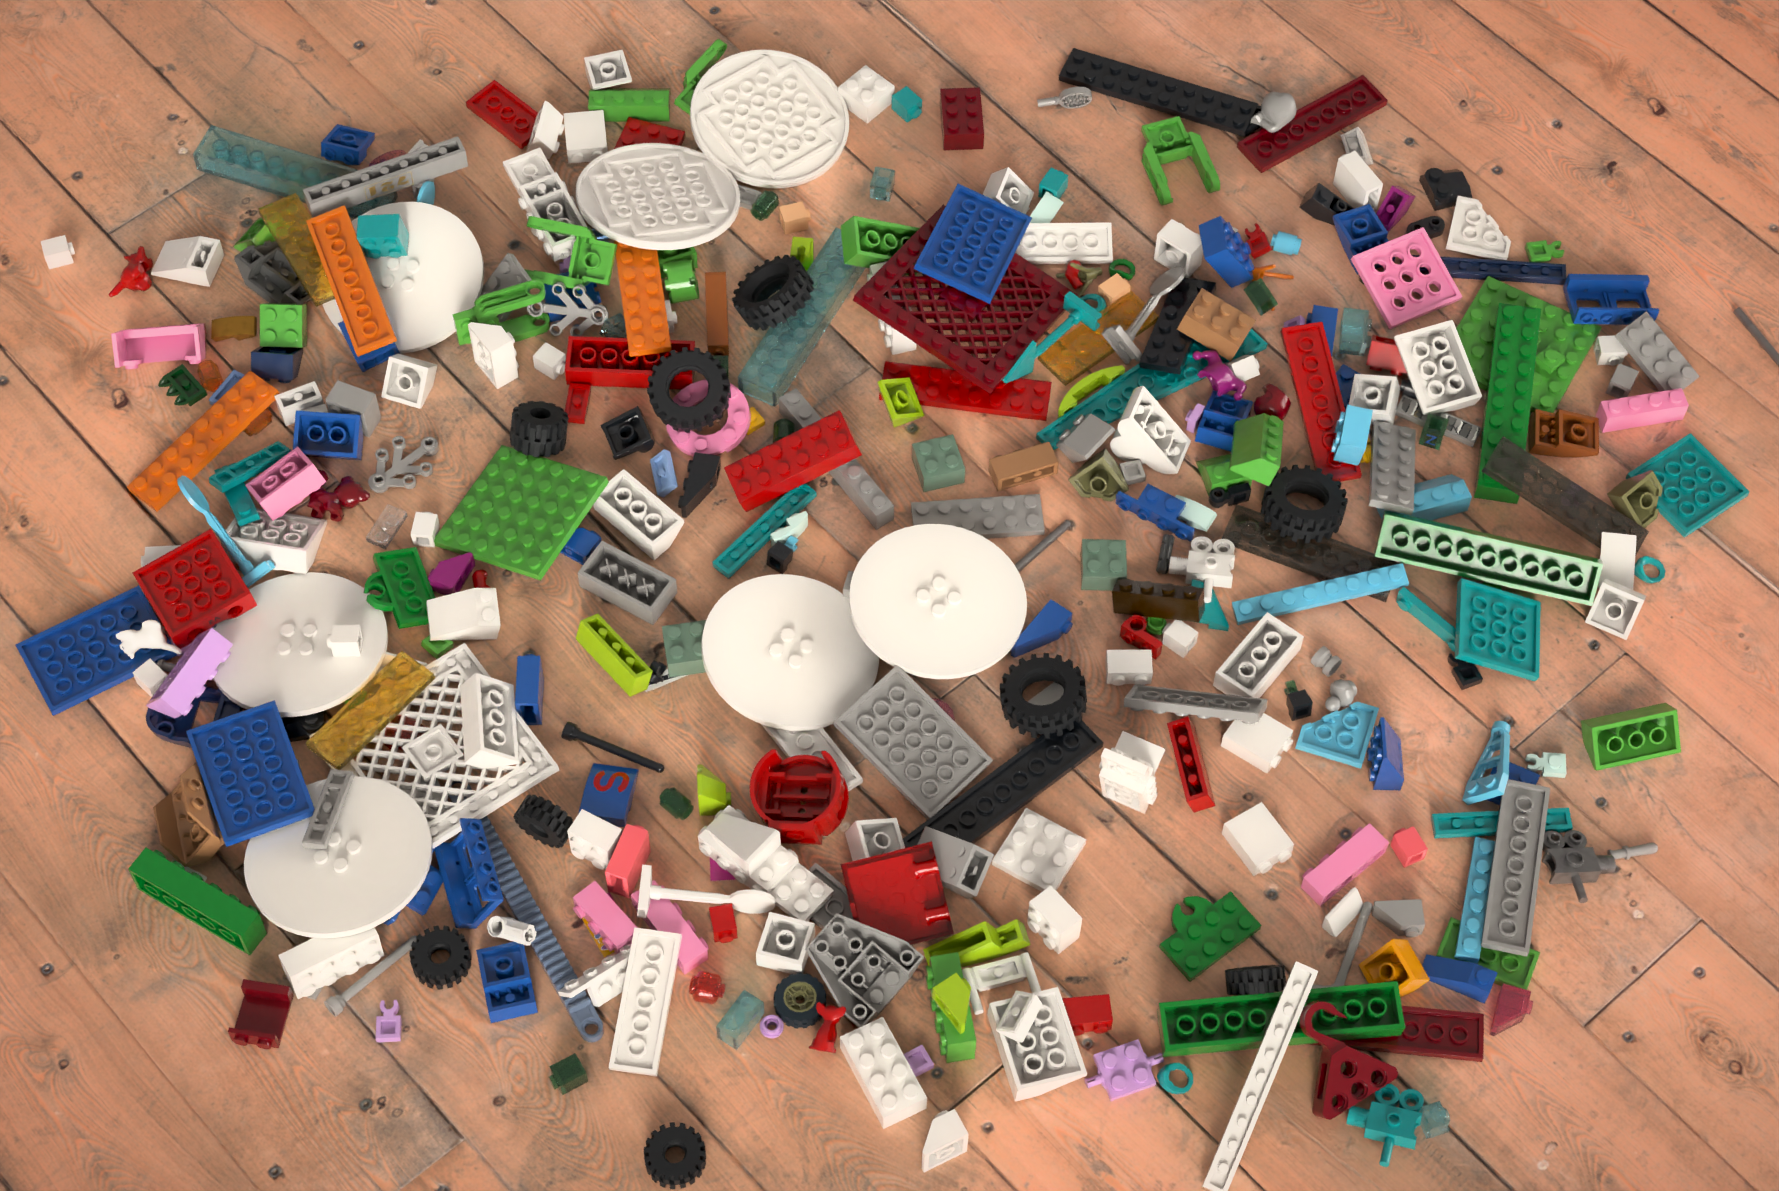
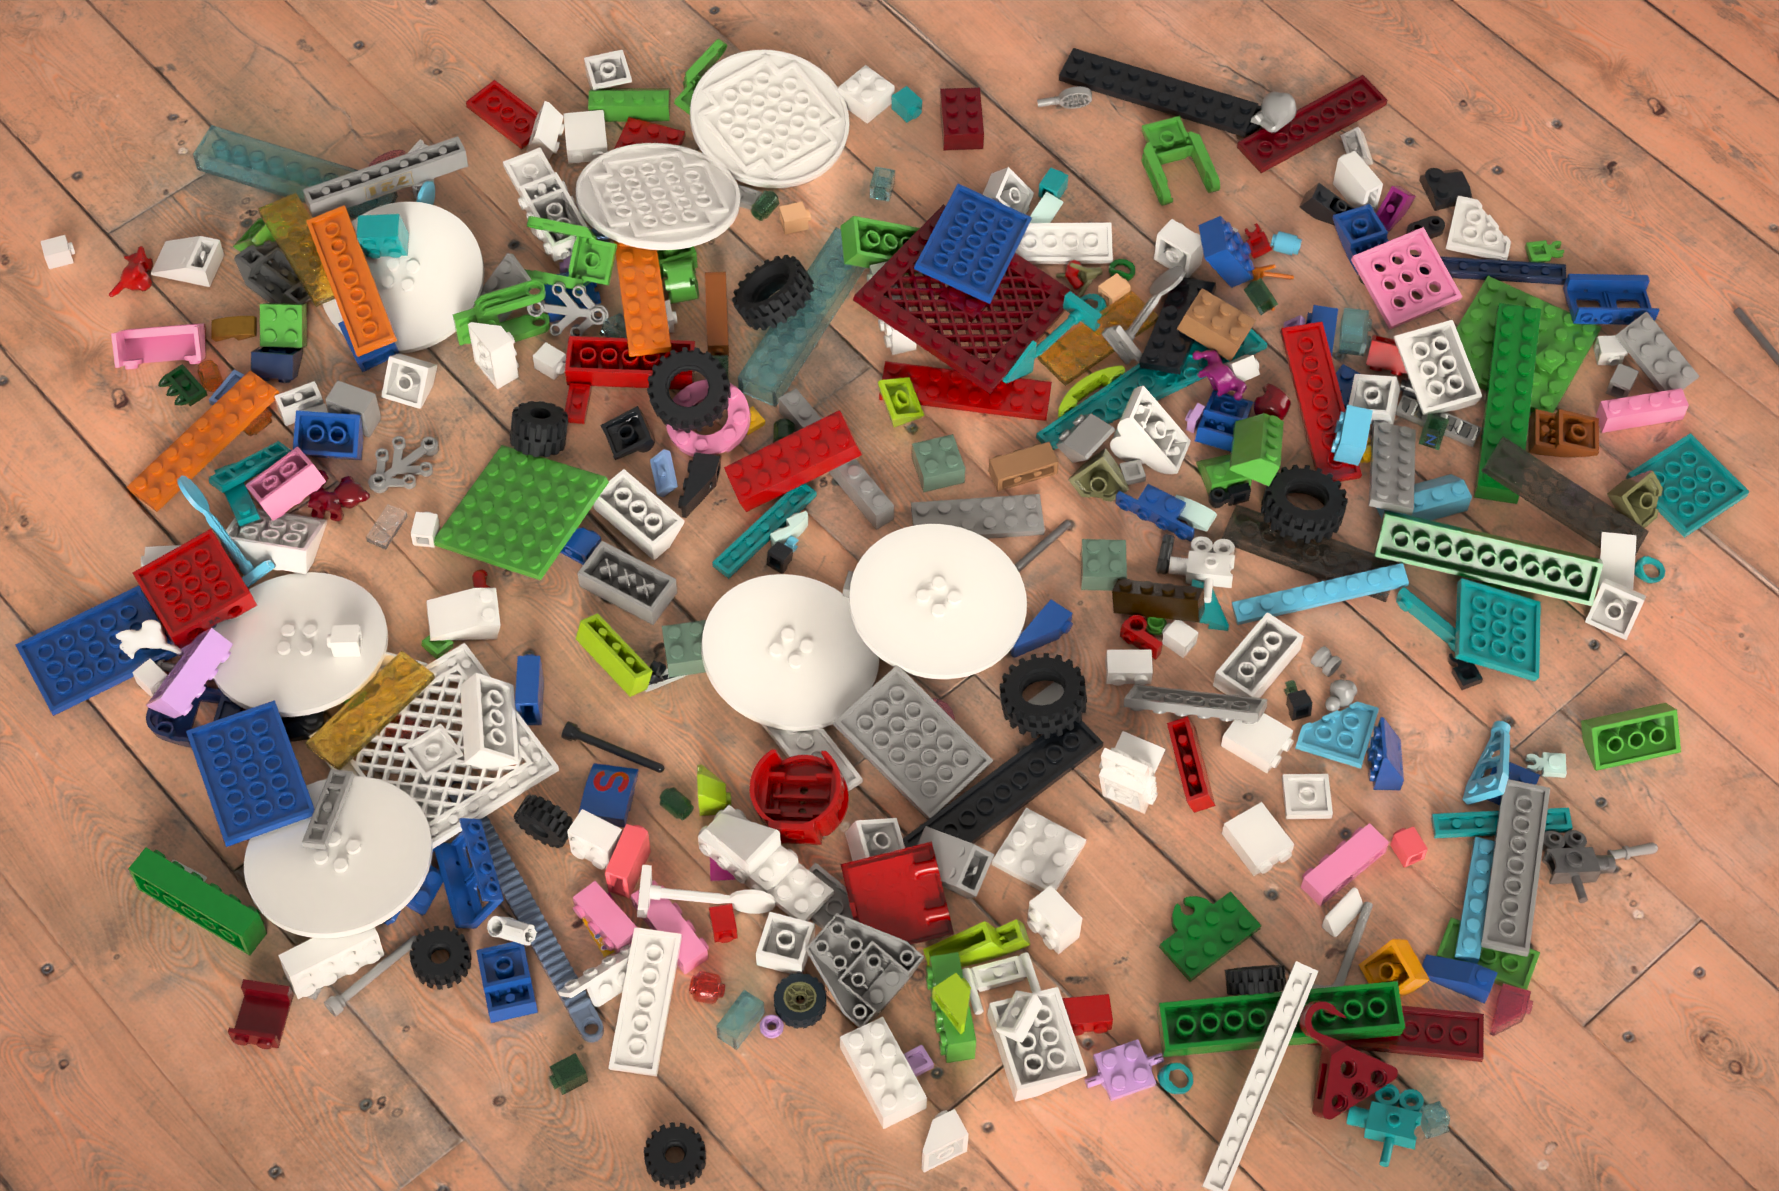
(188, 822): medium nougat slope -> none
(346, 144): blue plate -> none
(389, 1025): lavender plate -> none
(402, 586): green plate -> none
(451, 574): magenta slope -> none
(803, 250): lime hinge -> none
(827, 1033): red animal -> none
(1307, 796): none -> white plate
(1401, 916): light grey slope -> none

